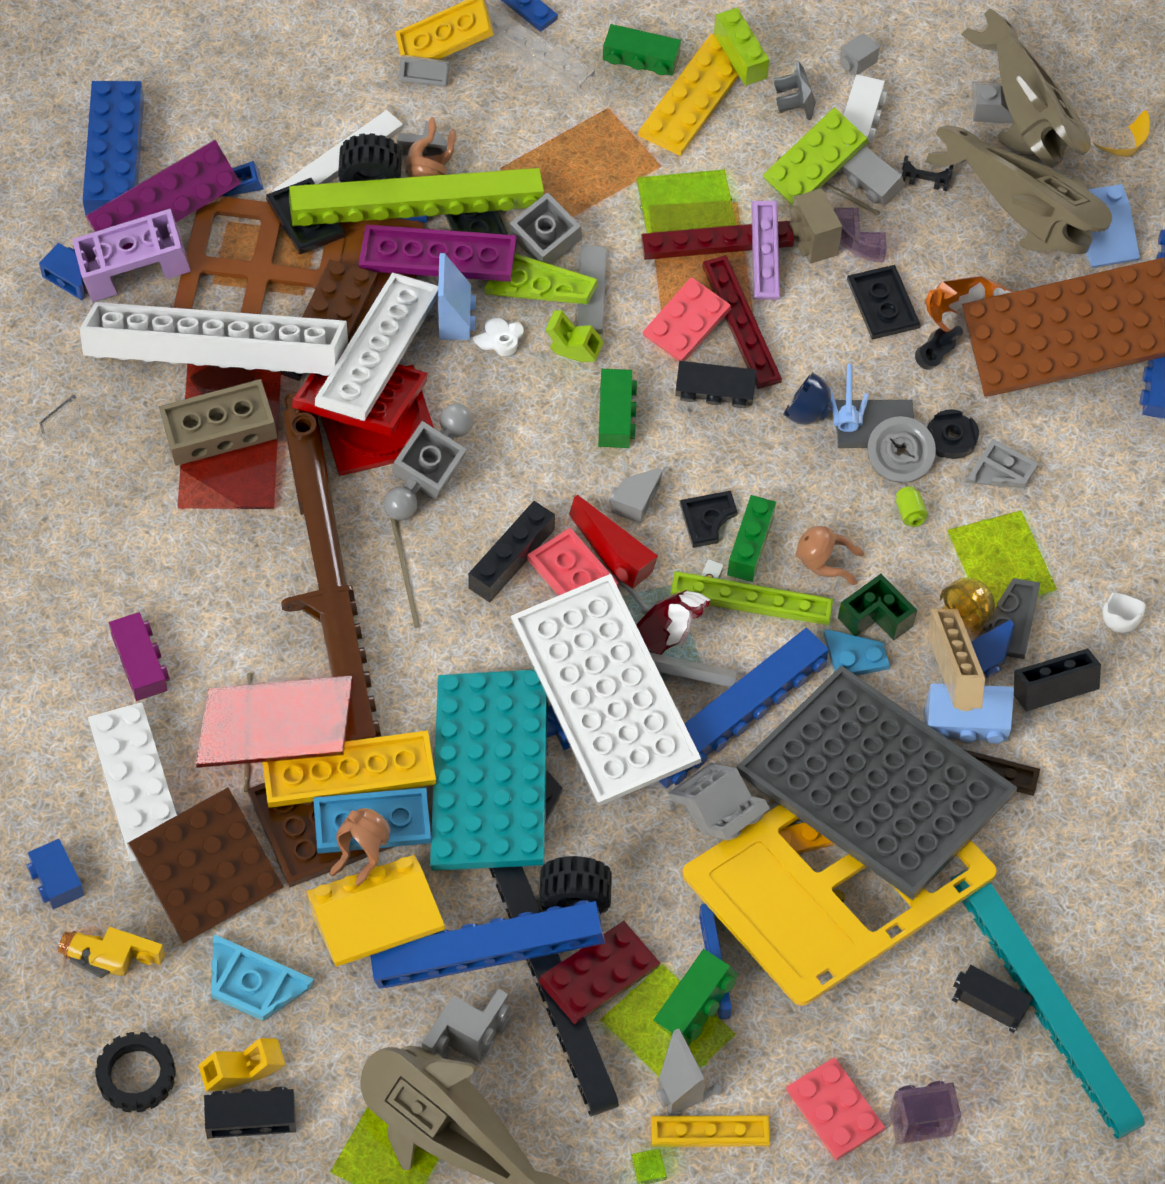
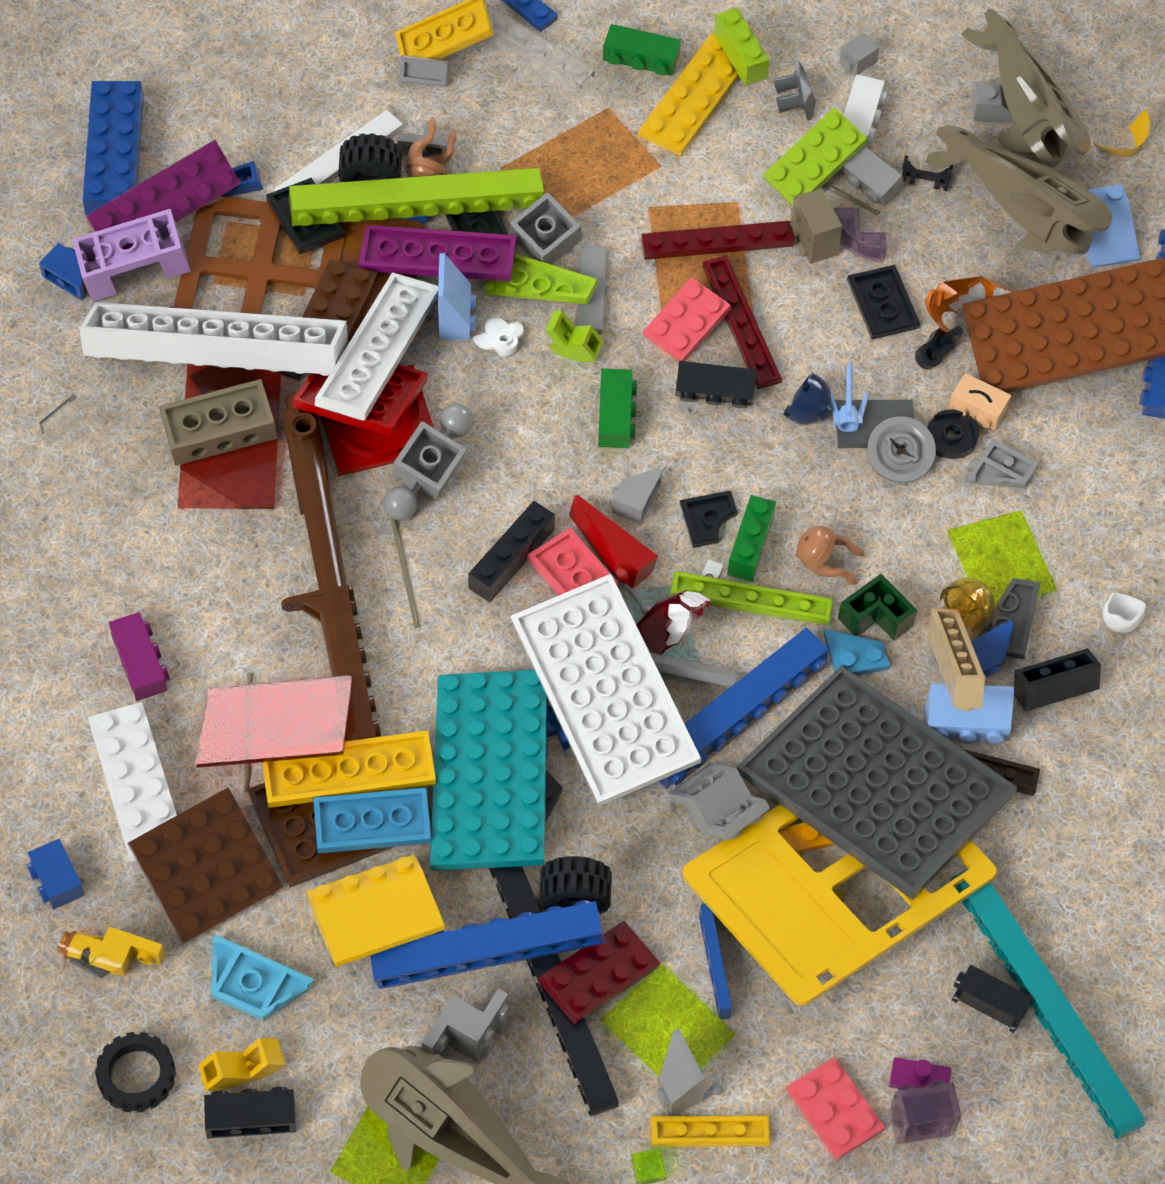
(369, 831): nougat hair -> none
(685, 201): clear neon green piece -> none
(696, 996): green brick -> none
(765, 250): lavender tile -> none
(911, 506): lime brick -> none
(917, 1073): none -> magenta tile
(980, 401): none -> light nougat brick

